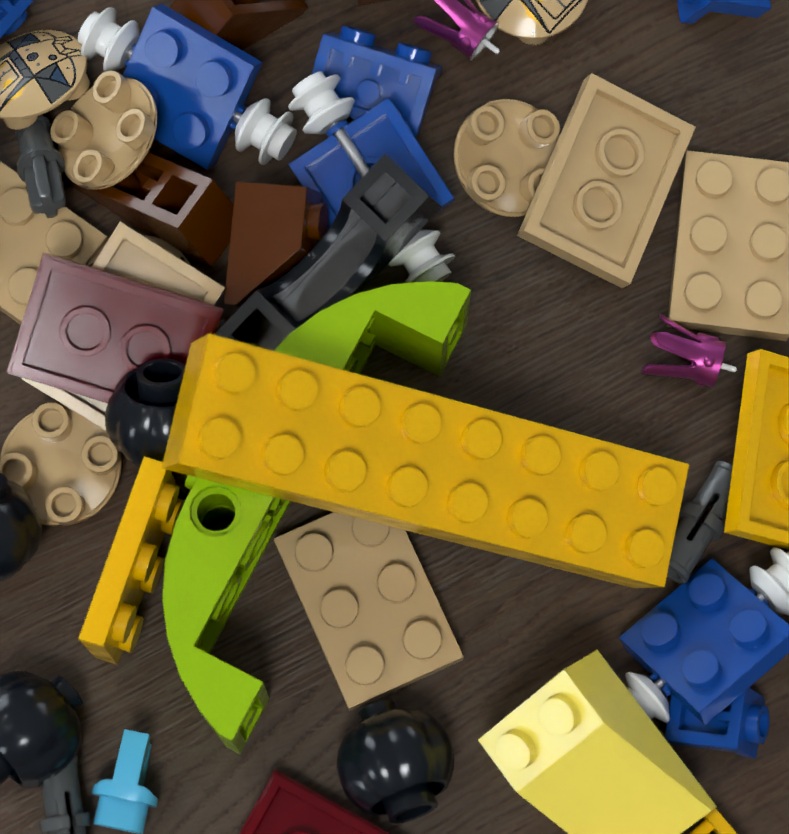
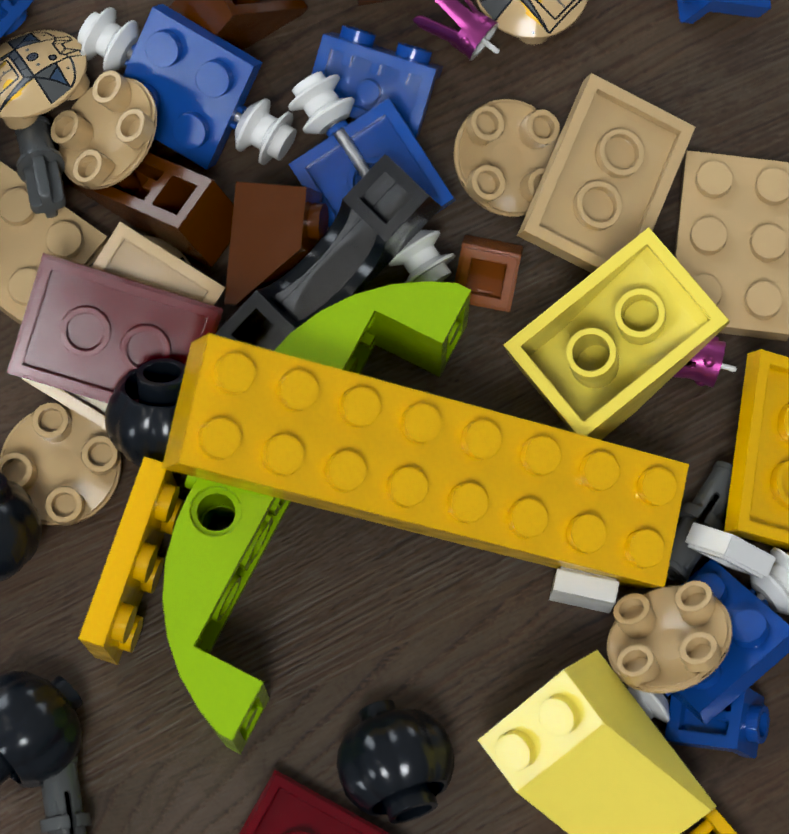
(124, 799): medium azure piece -> none
(367, 605): tan plate -> none
(489, 271): none -> dark orange slope
(584, 589): none -> white tile
(616, 337): none -> light yellow slope
(668, 637): none -> tan dish
(730, 550): none -> white tile

